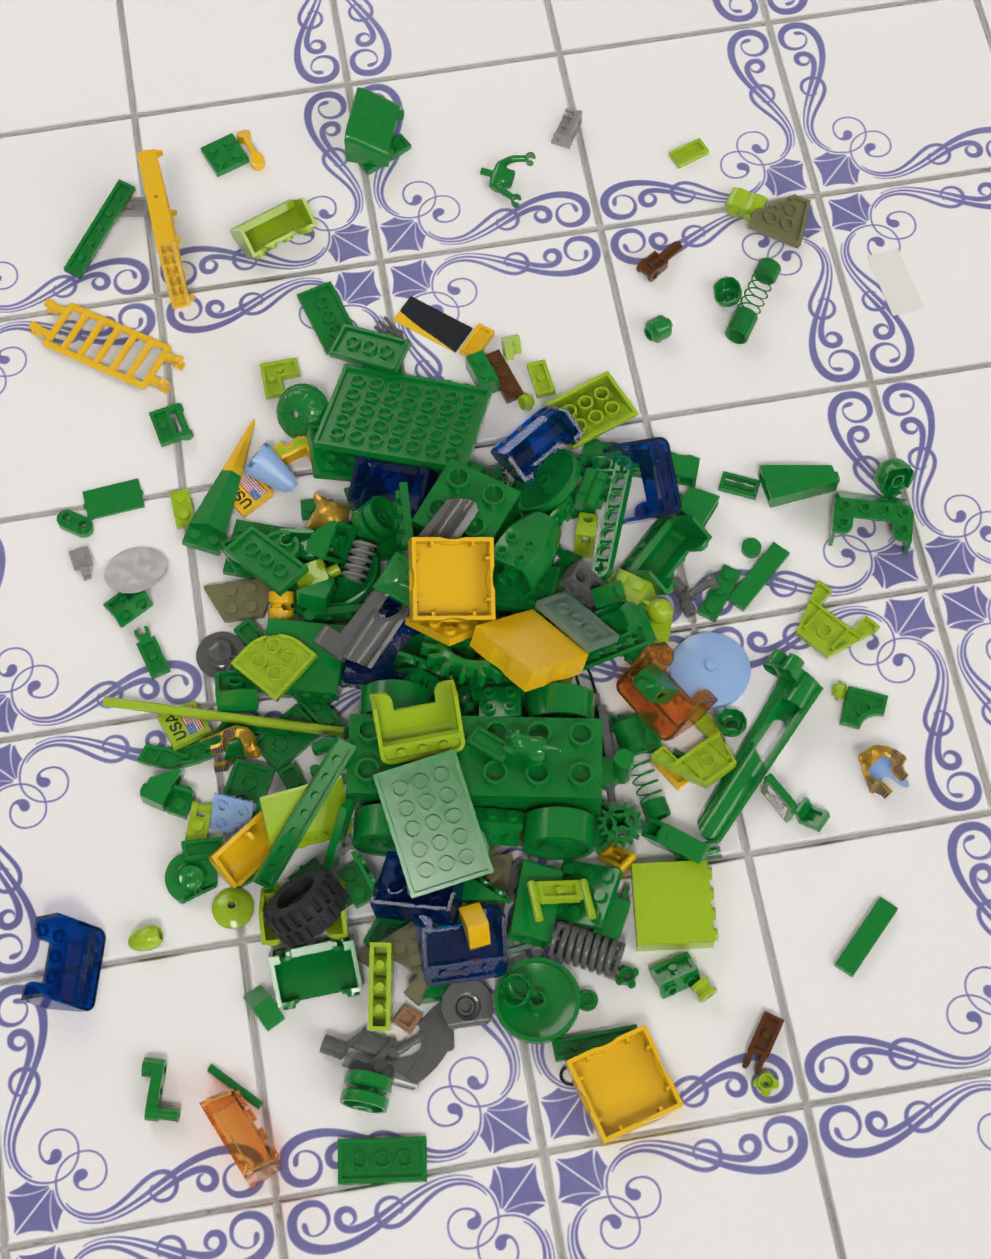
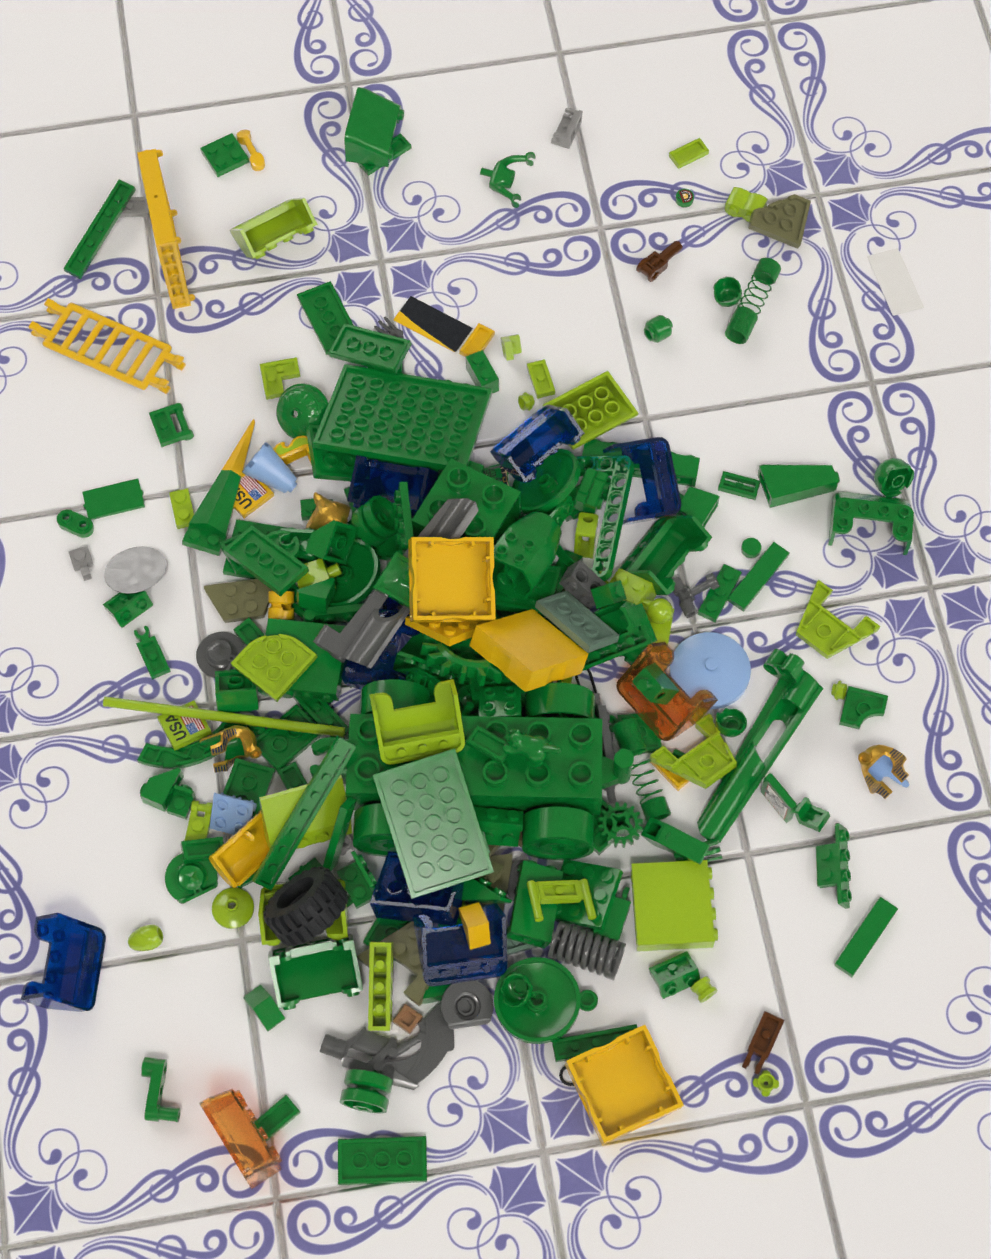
(229, 1082): green bar -> none
(277, 1117): none -> green tile
(358, 561): light grey piece -> none
(508, 384): reddish brown plate -> none
(617, 858): yellow slope -> none
(626, 970): green plate -> none
(684, 198): none -> tile
(833, 866): none -> green bracket

